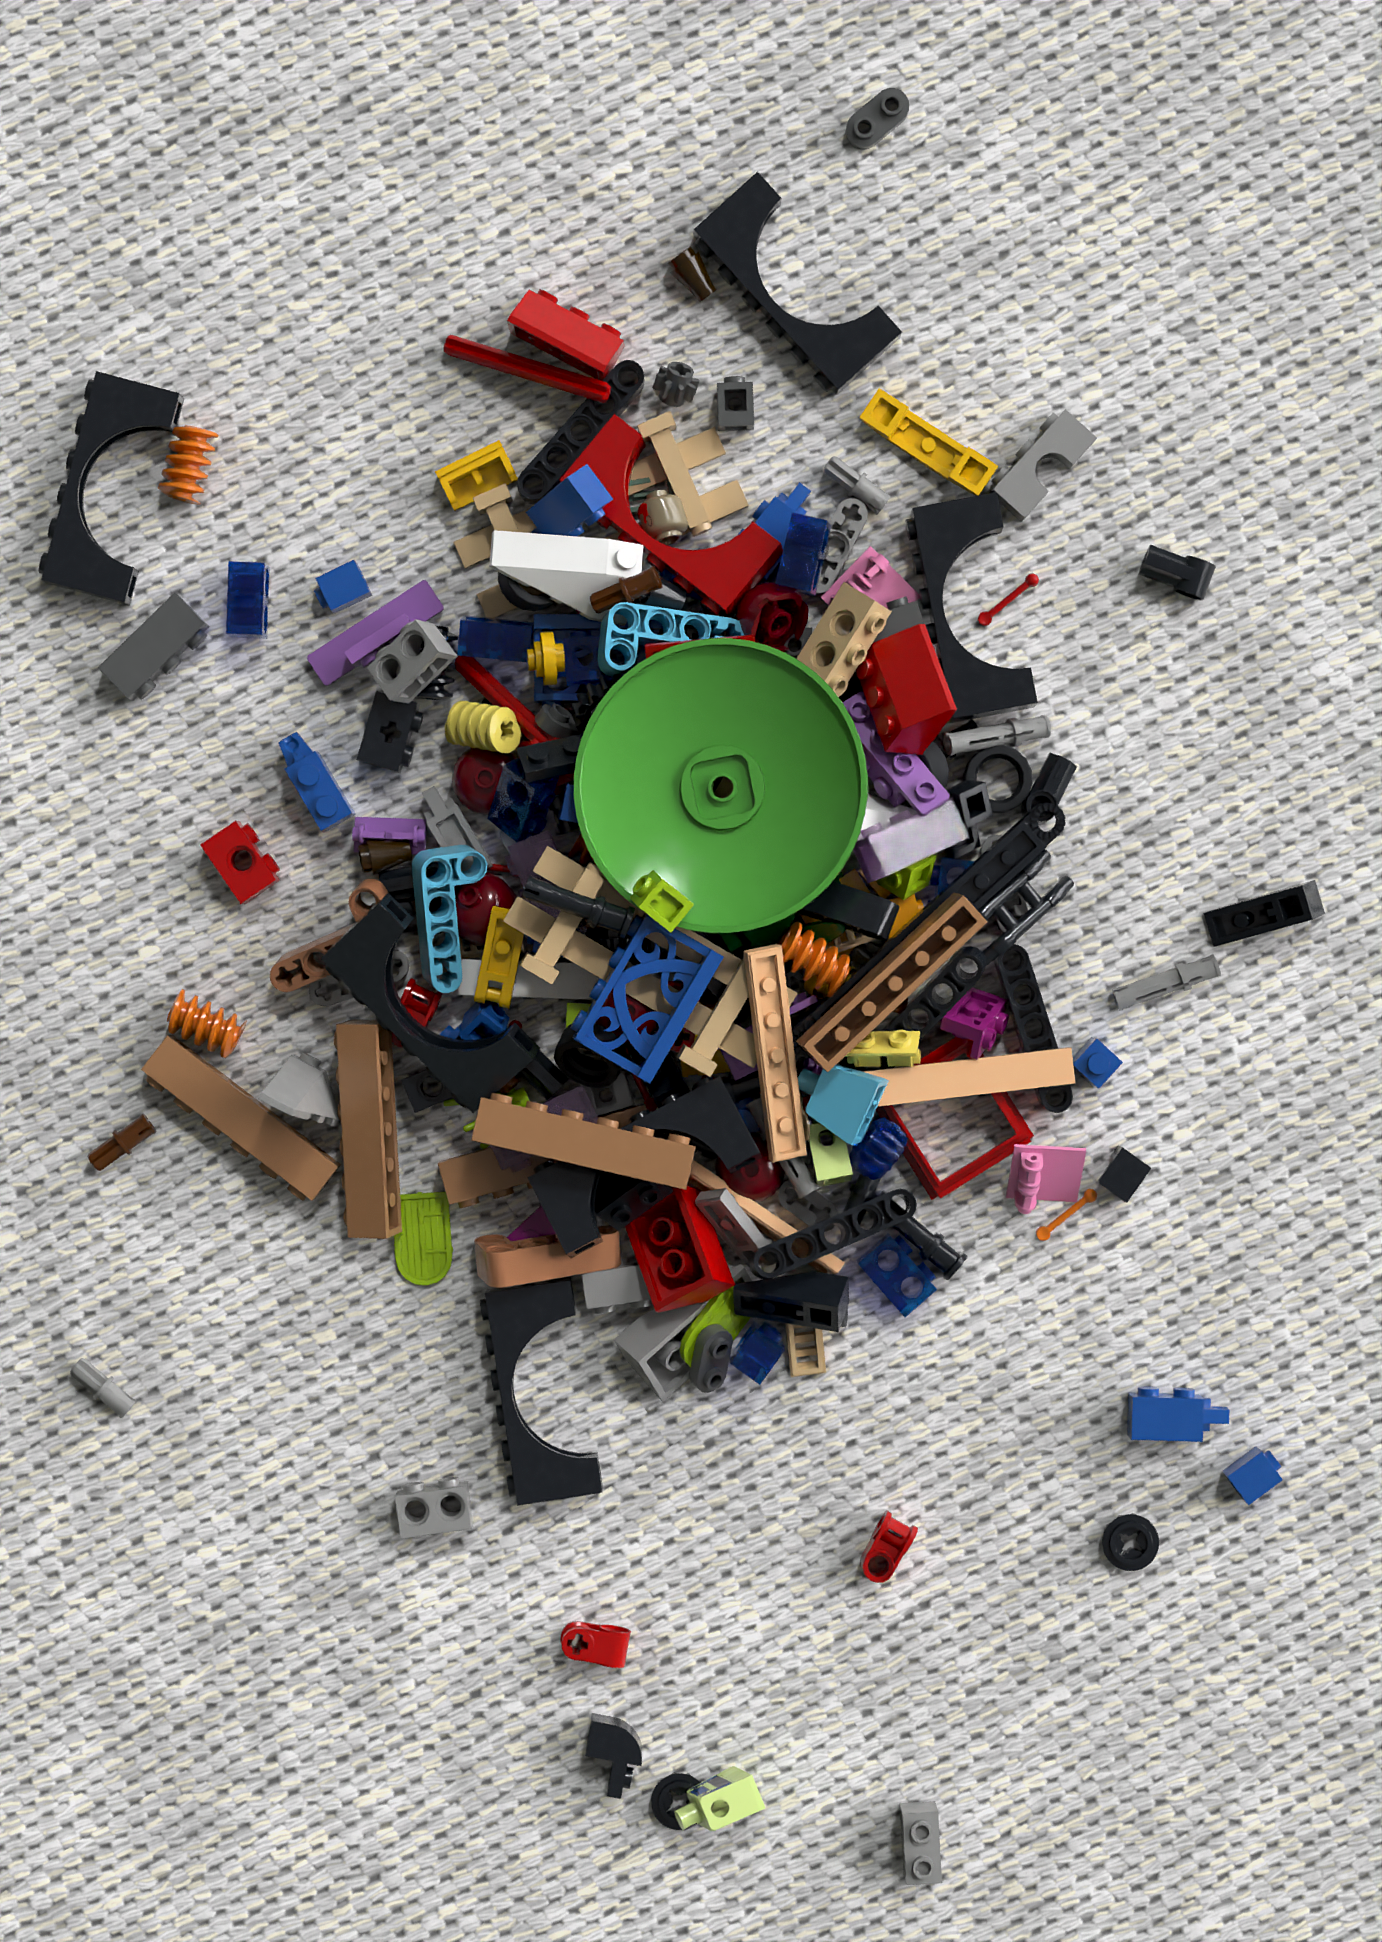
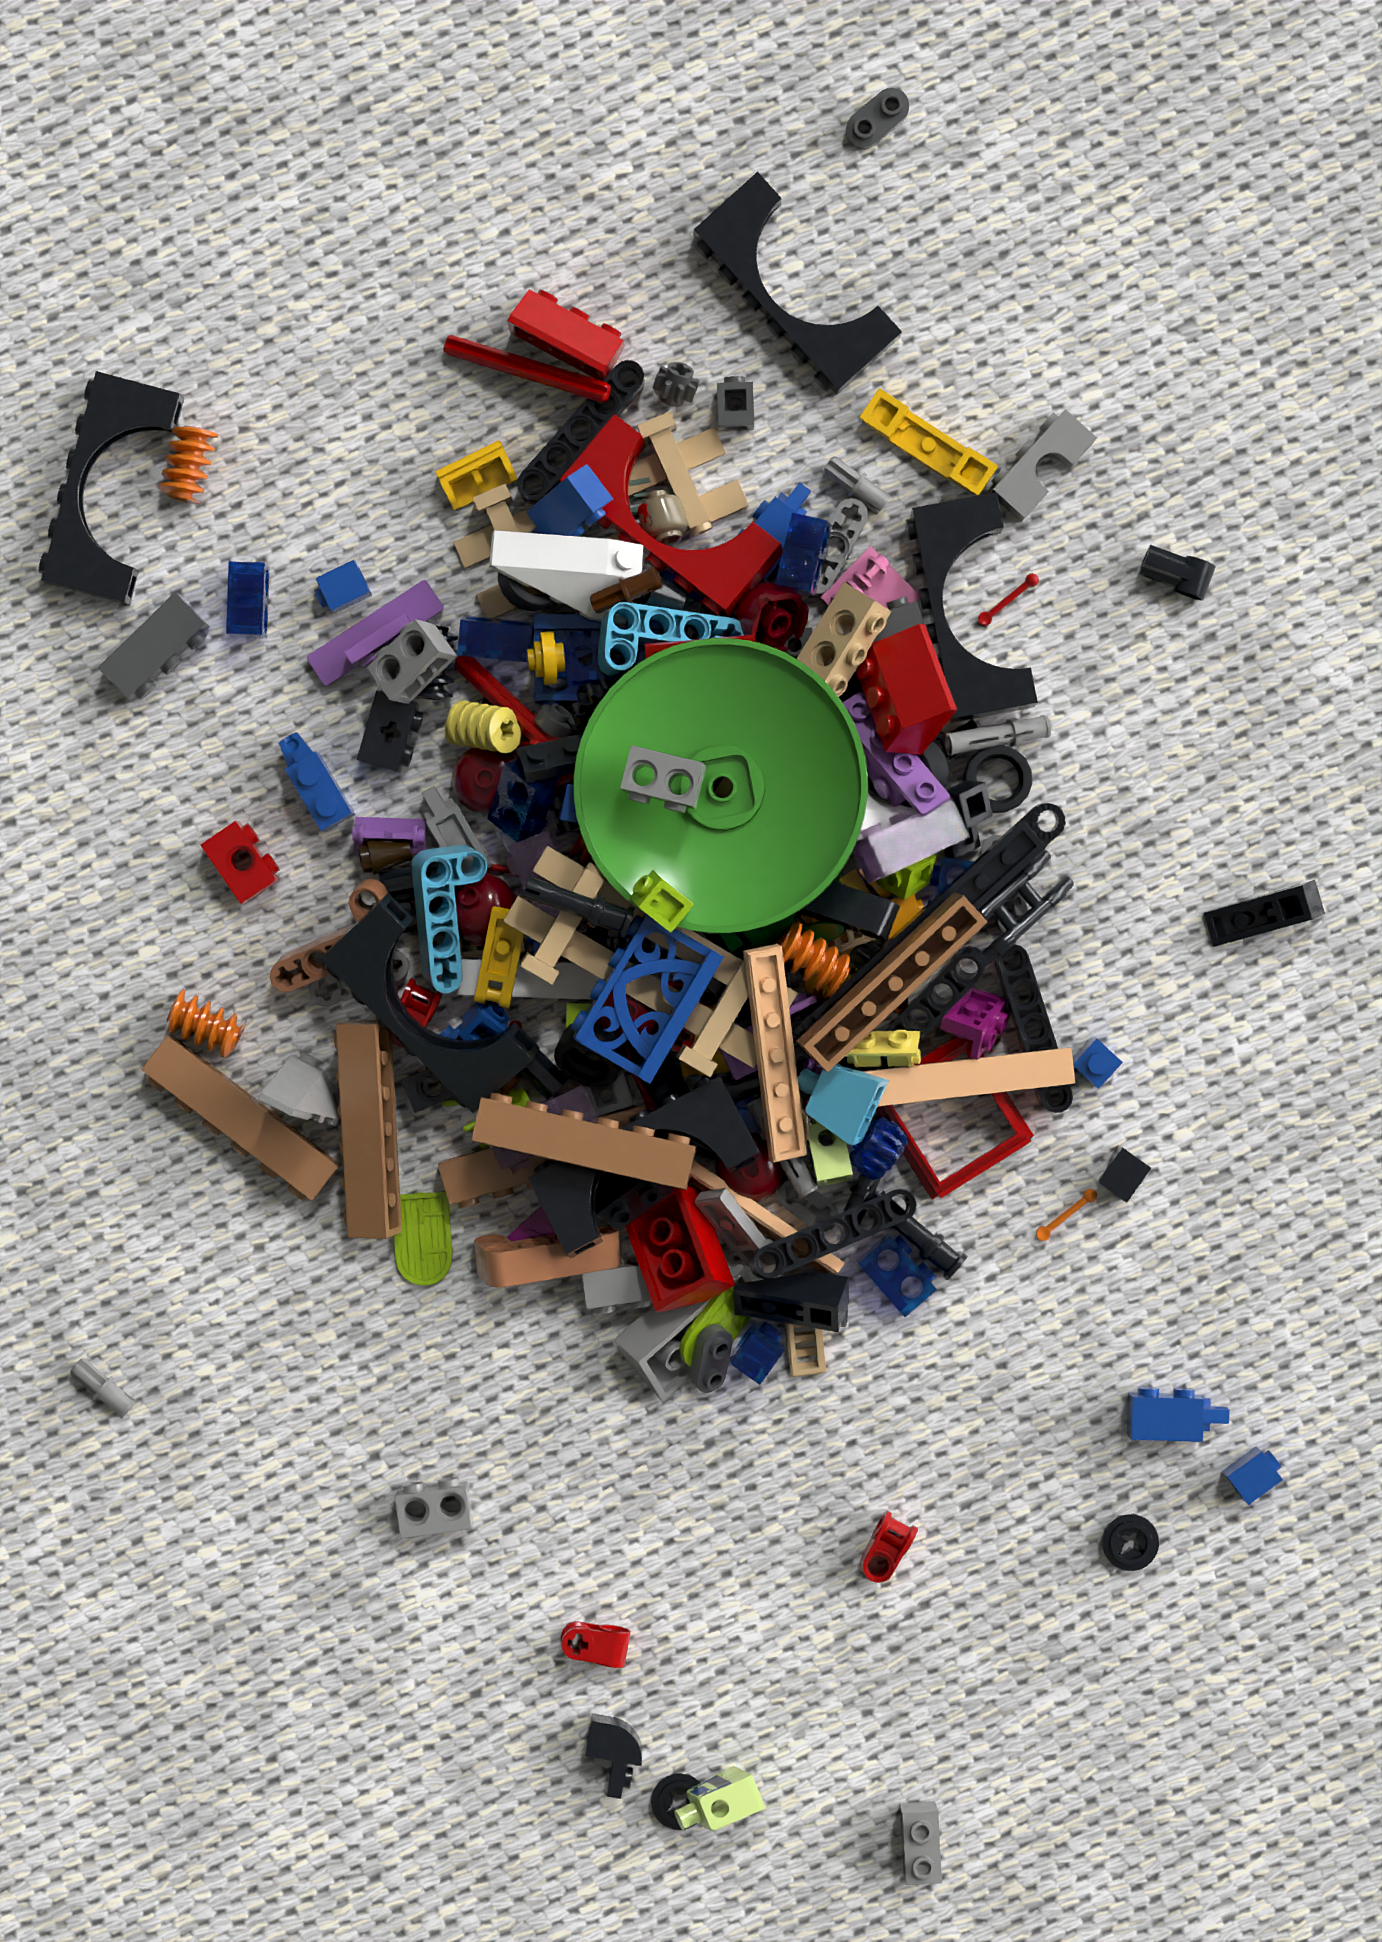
(121, 1142): reddish brown axle -> none
(538, 1468): black arch -> none
(665, 769): none -> light grey brick
(692, 273): dark brown cone -> none
(1044, 1175): bright pink hinge -> none
(1050, 784): black piece -> none
(1172, 980): light grey pin -> none

